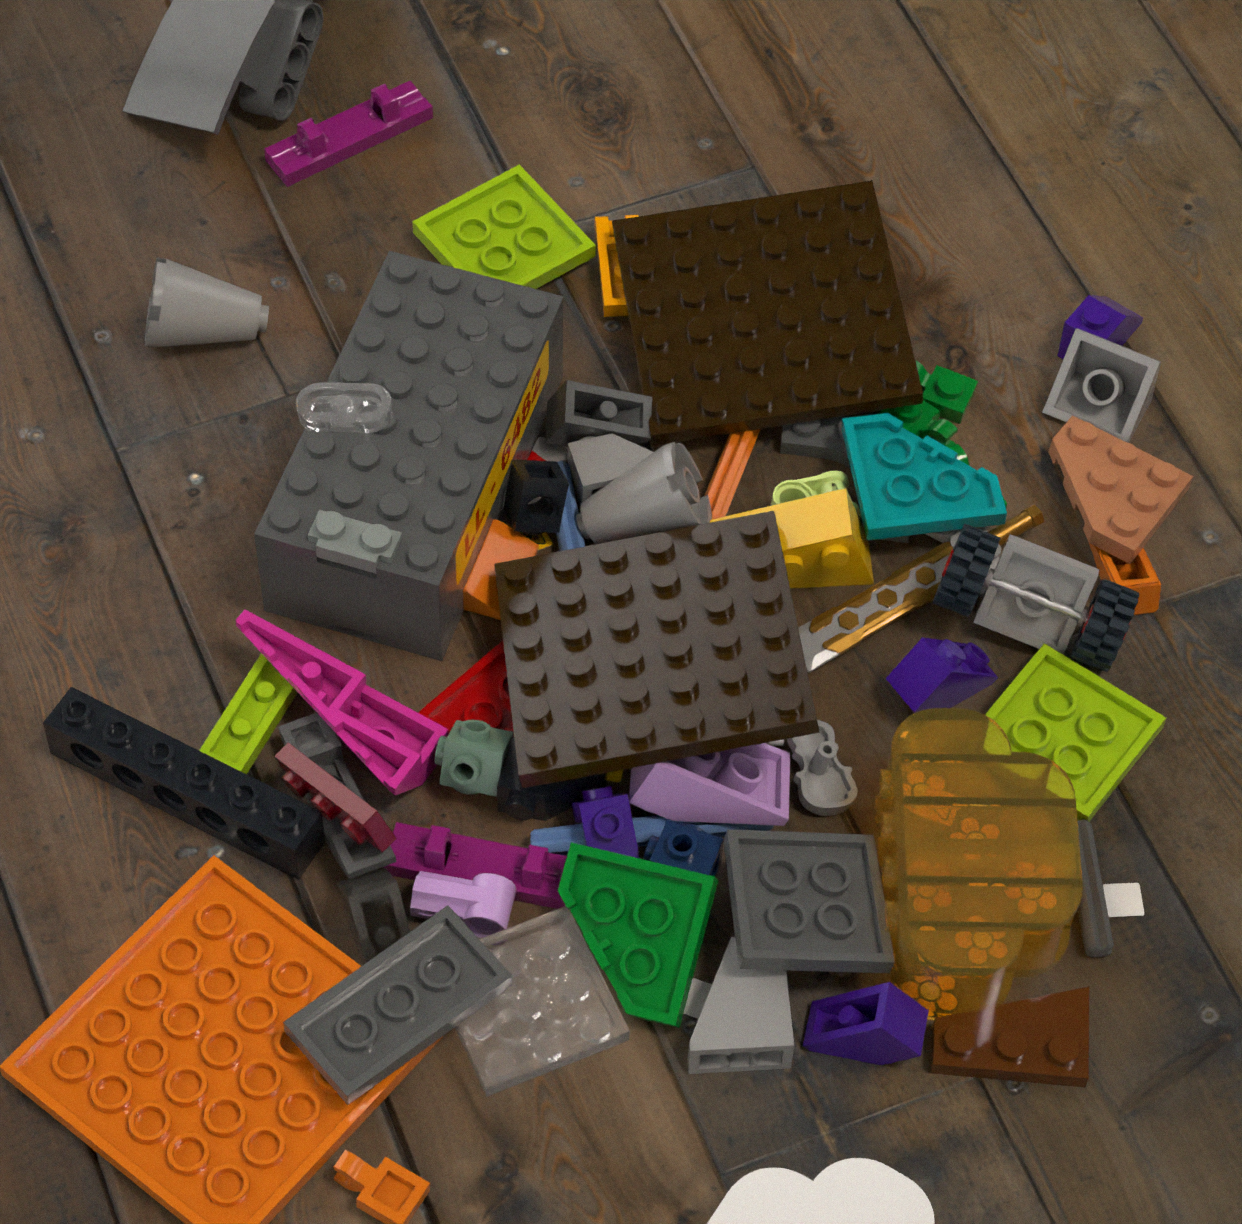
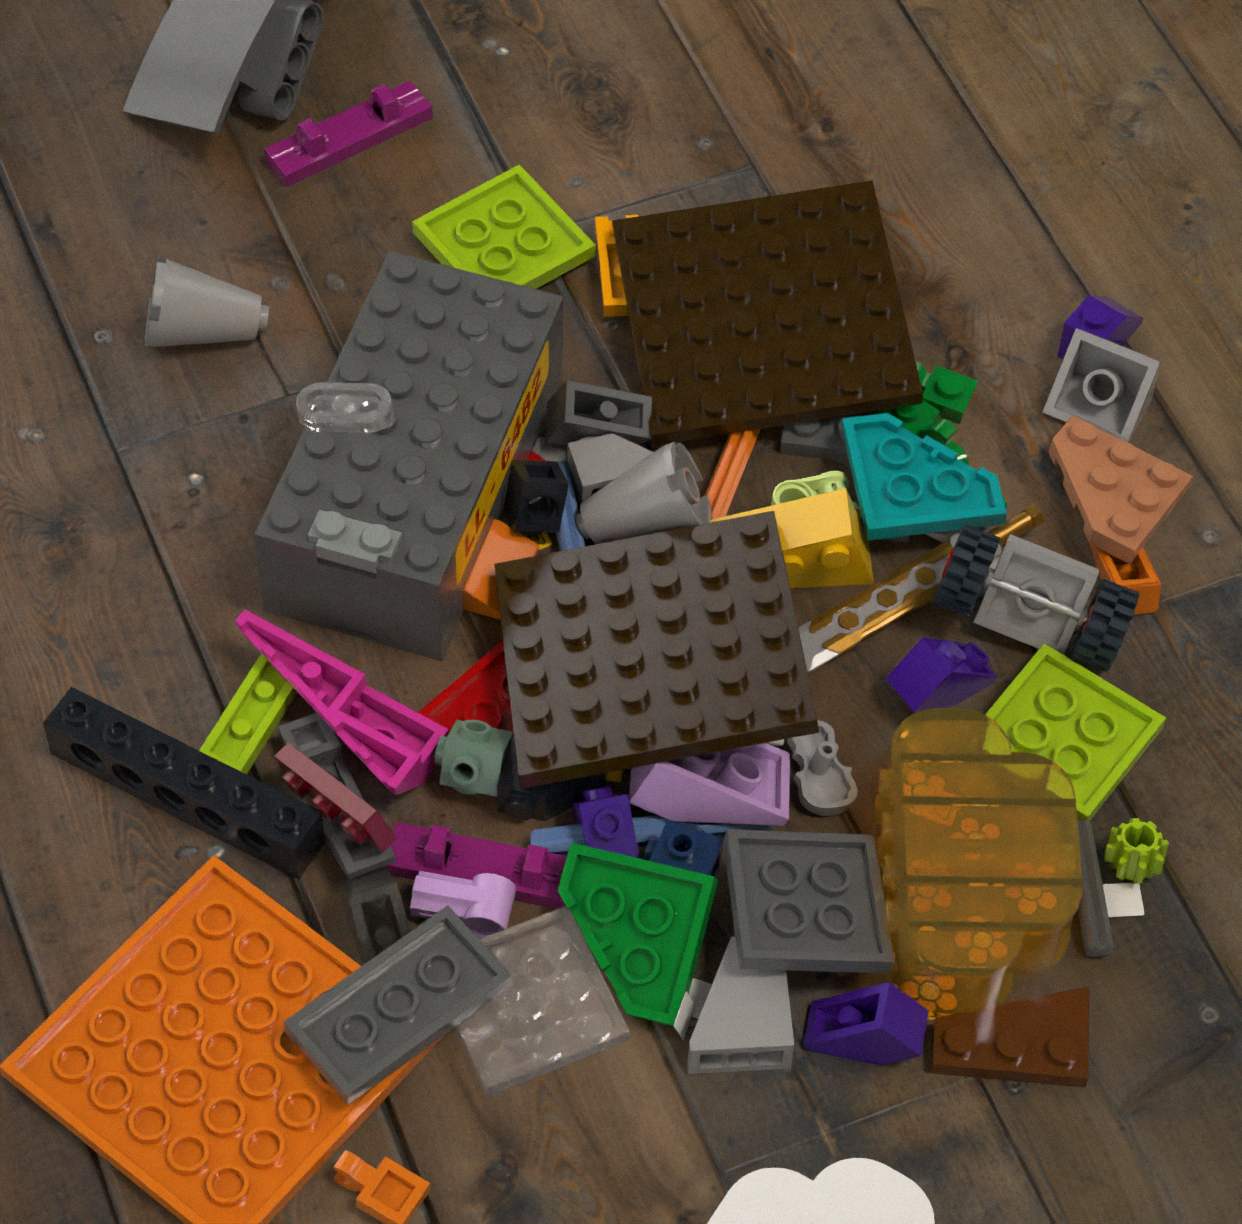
(684, 1015): none -> white sticker
(1136, 850): none -> lime gear

